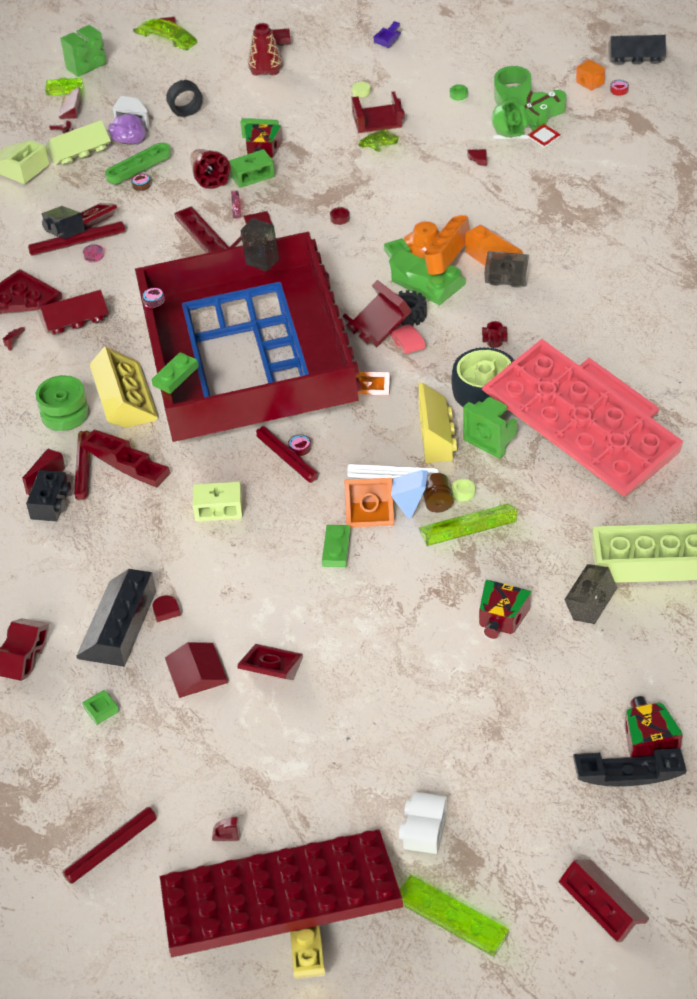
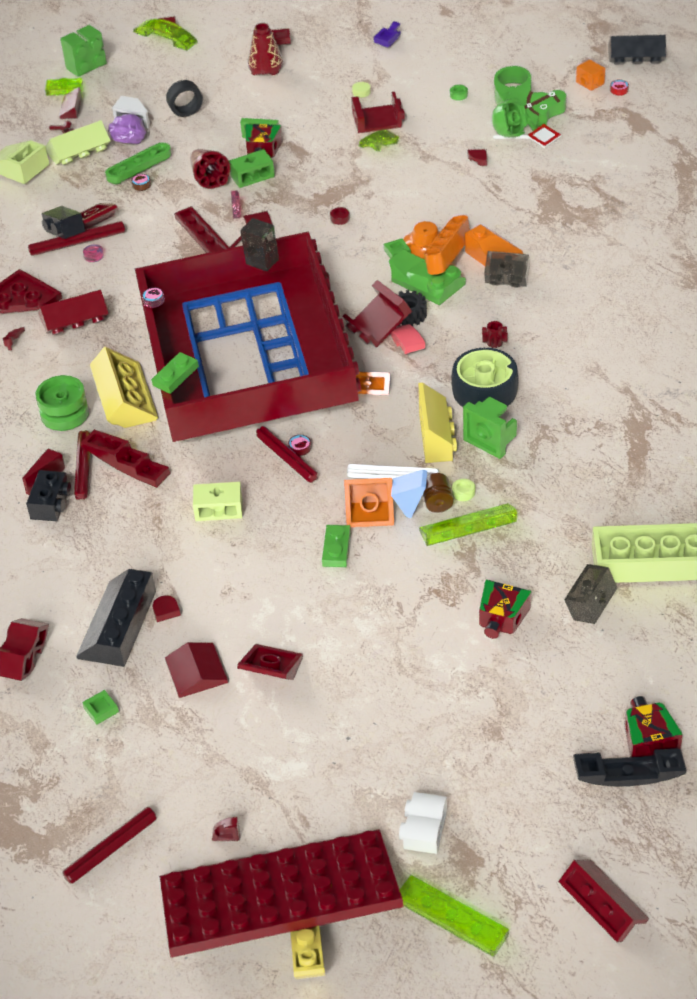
(587, 415): coral slope -> none

